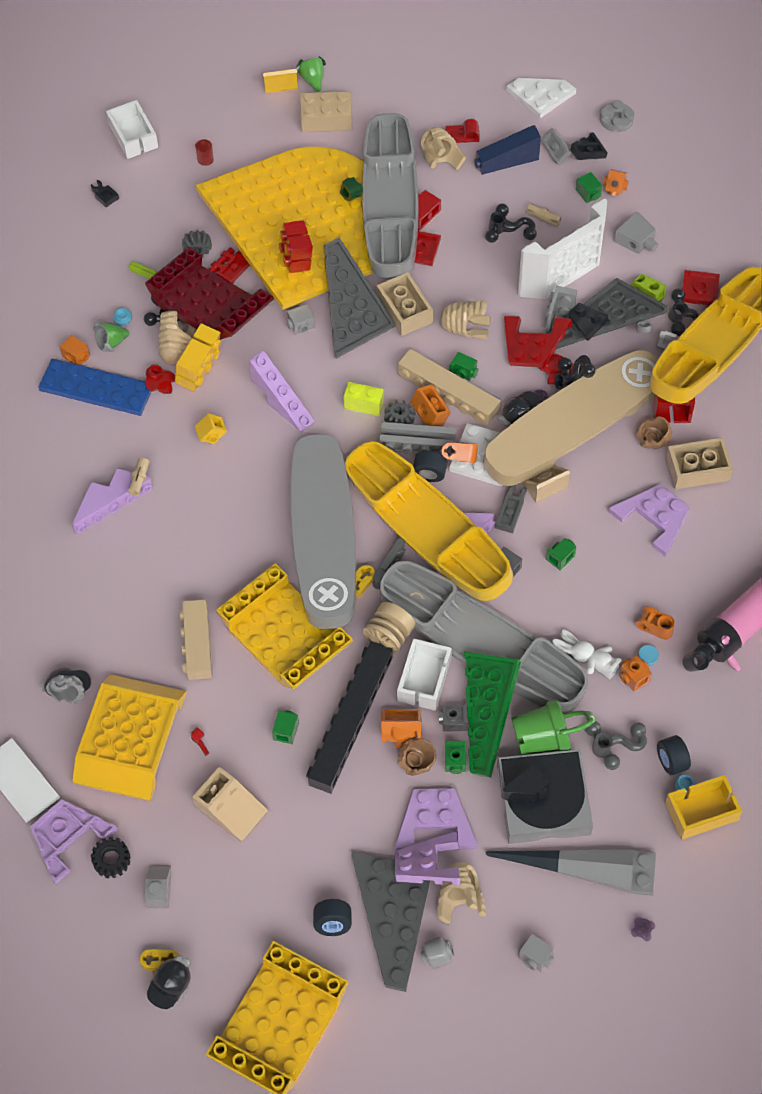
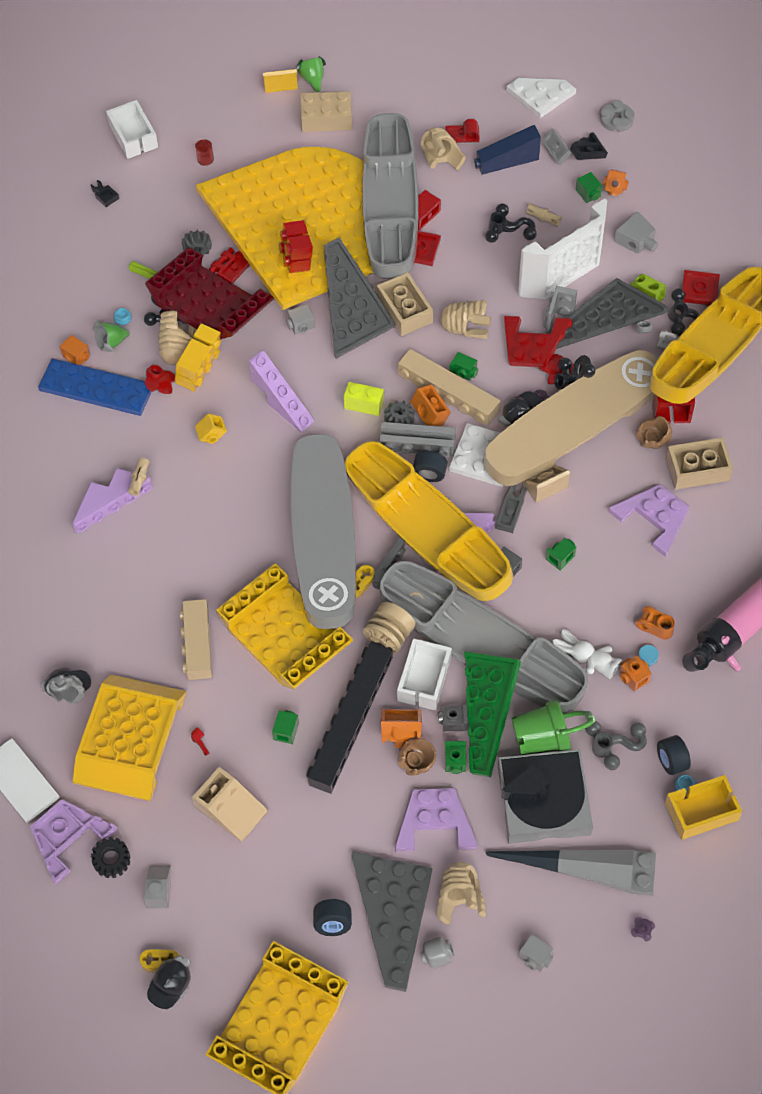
(351, 189): dark green plate -> none
(420, 861): lavender wing -> none
(464, 451): piece -> none
(587, 319): black wing -> none

